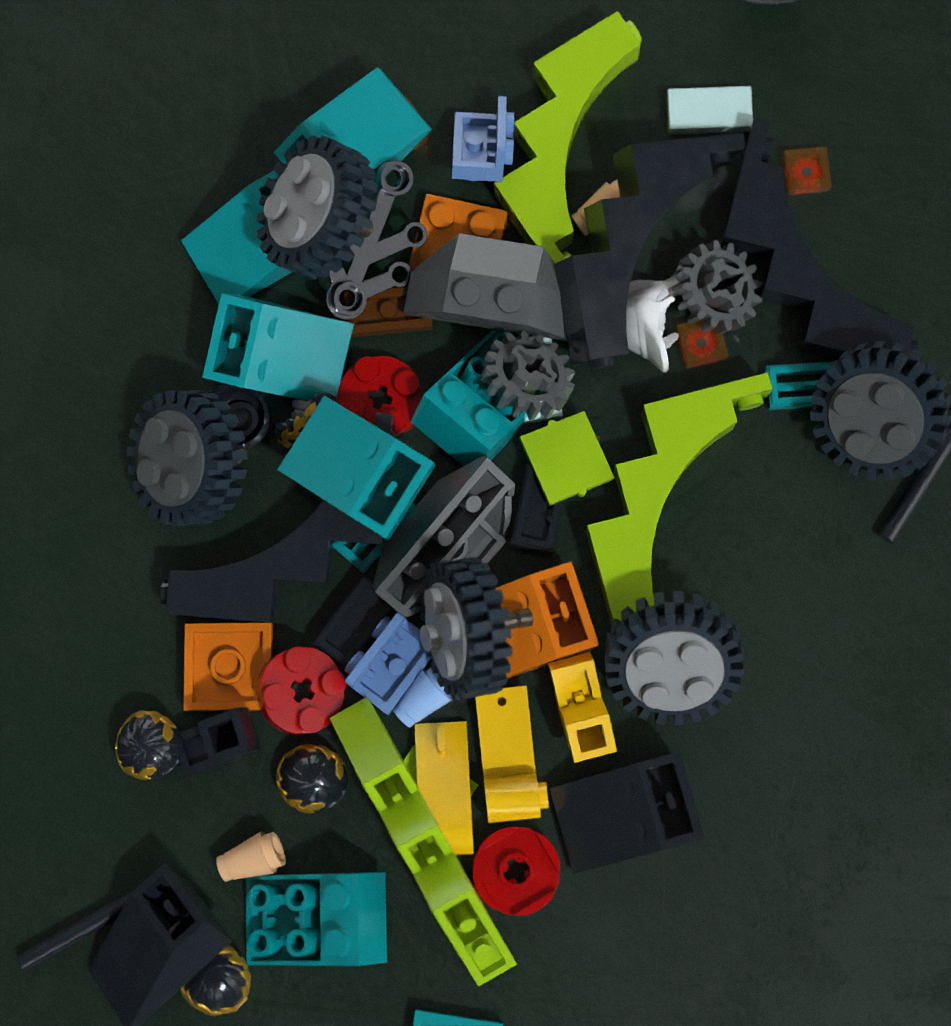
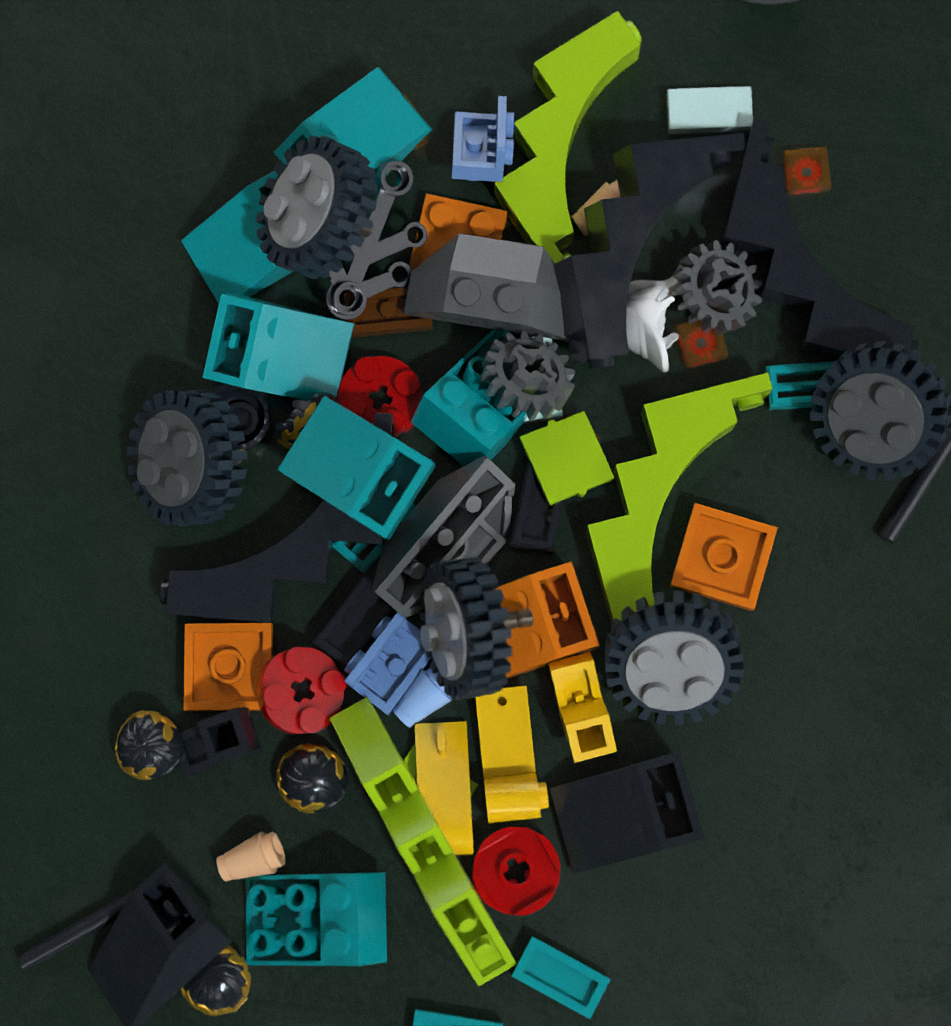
(561, 977): none -> teal tile
(723, 557): none -> orange plate

